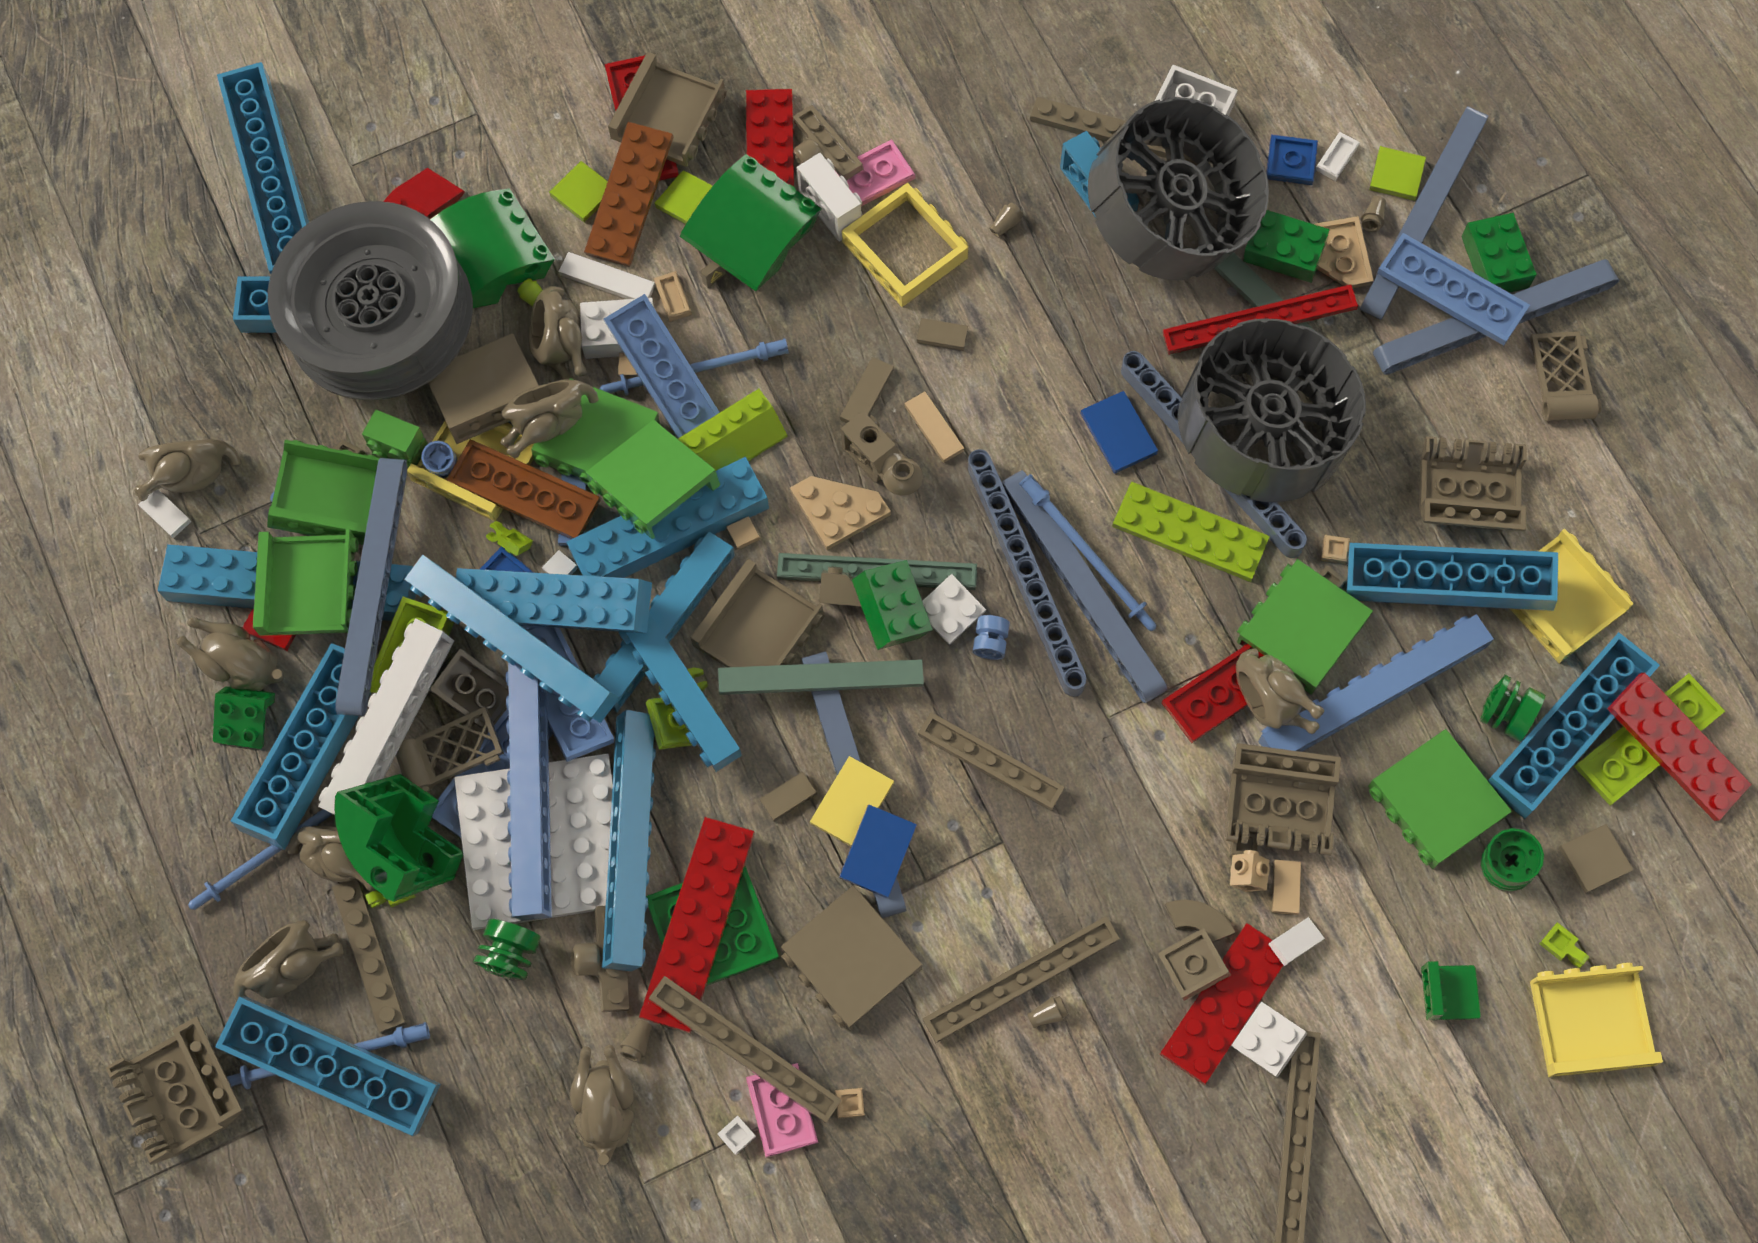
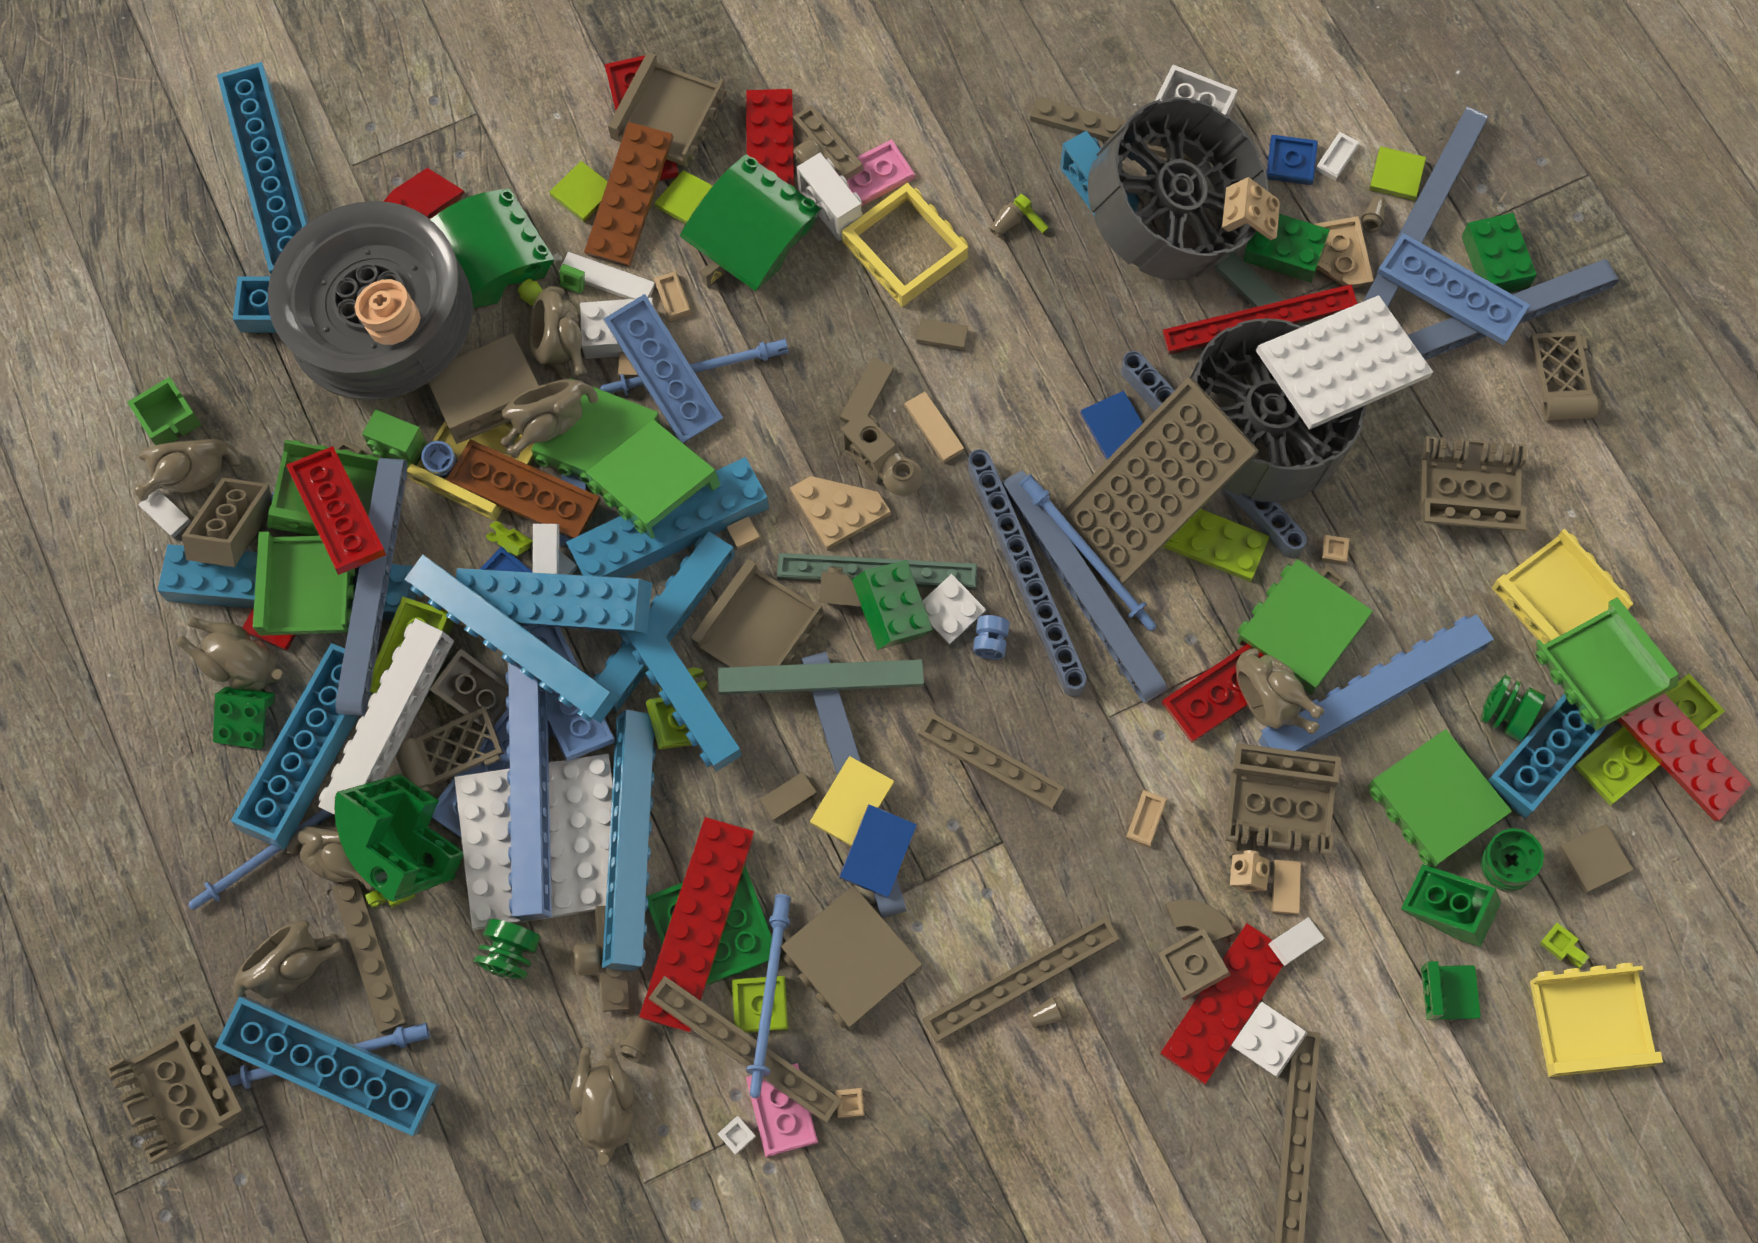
(164, 412): none -> bright green piece
(227, 522): none -> dark tan brick
(336, 510): none -> red plate
(387, 312): none -> light nougat wheel
(546, 548): none -> white tile
(572, 278): none -> bright green tile
(737, 432): lime slope -> none
(748, 1002): none -> lime tile
(779, 922): none -> medium blue bar
(1025, 206): none -> lime bar
(1146, 818): none -> tan tile
(1158, 480): none -> dark tan plate
(1252, 205): none -> tan bracket
(1344, 361): none -> white plate
(1452, 904): none -> green slope
(1453, 576): dark azure brick -> none
(1607, 666): none -> bright green panel

